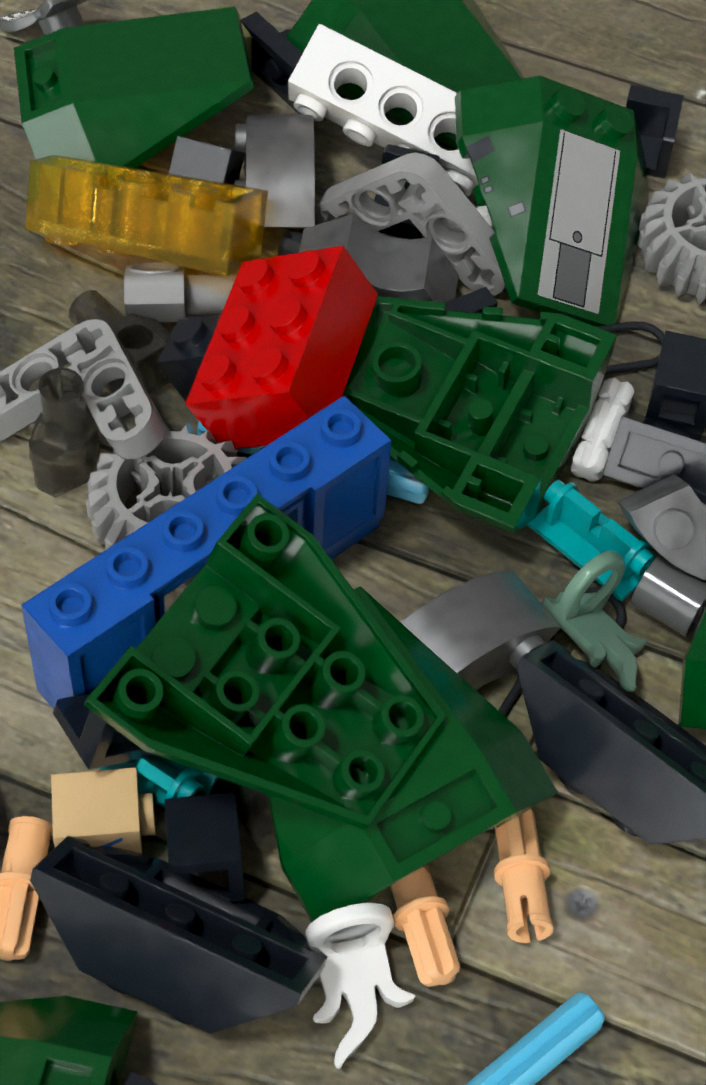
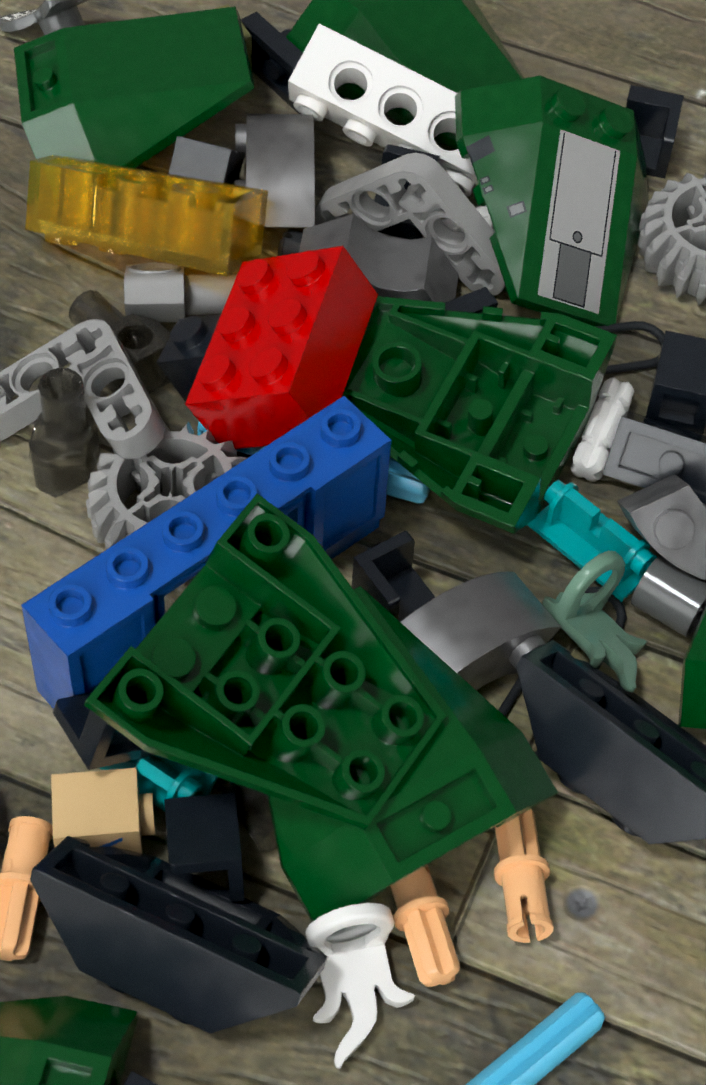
(389, 576): none -> black panel

